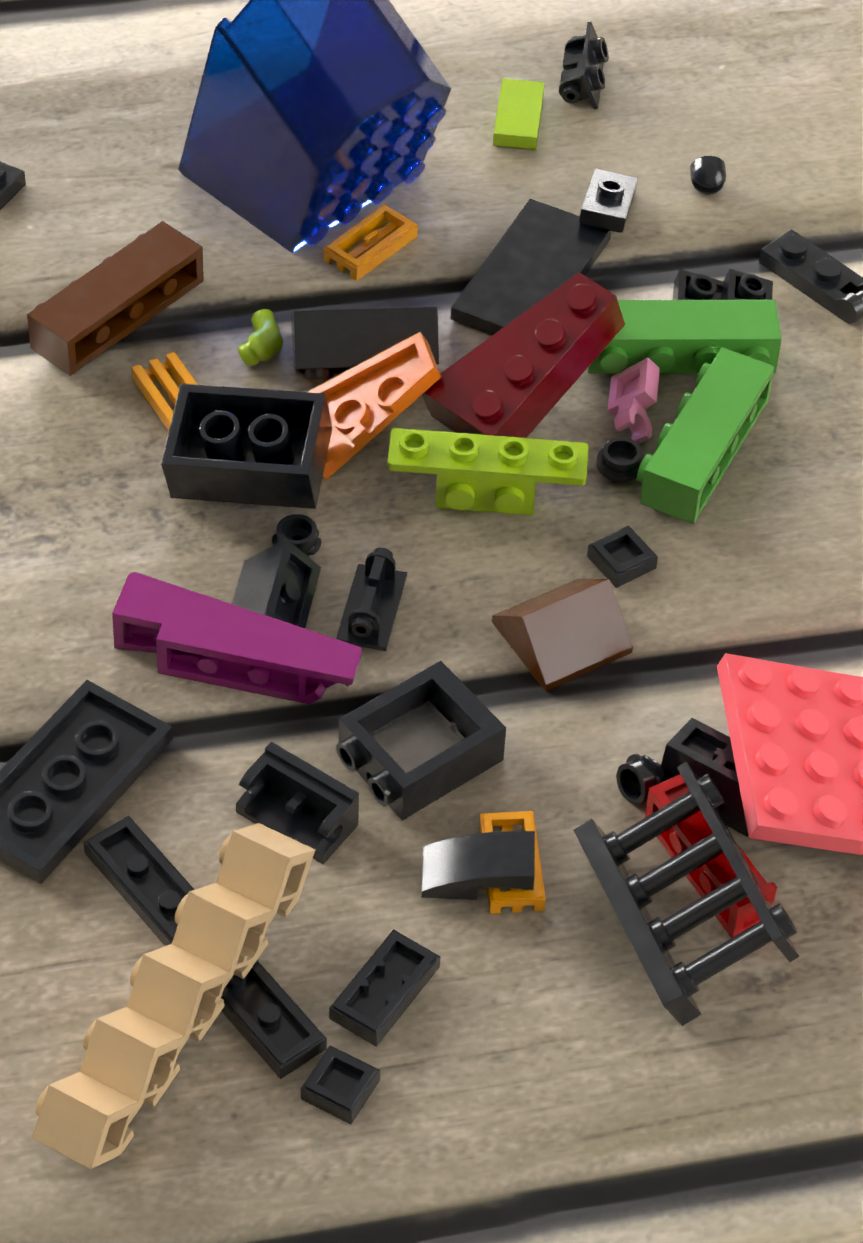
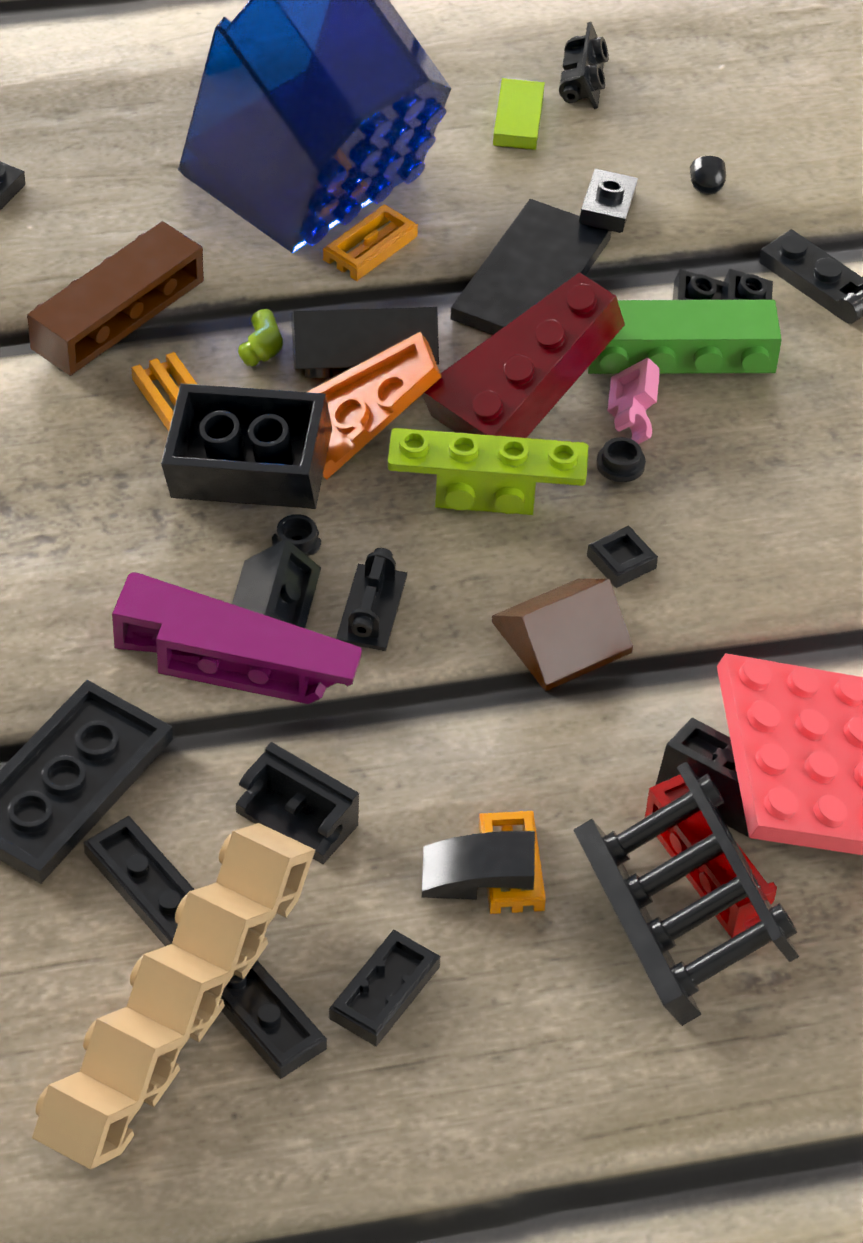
(340, 1084): black tile -> none
(420, 740): black window -> none
(638, 776): black plate -> none
(705, 435): bright green brick -> none

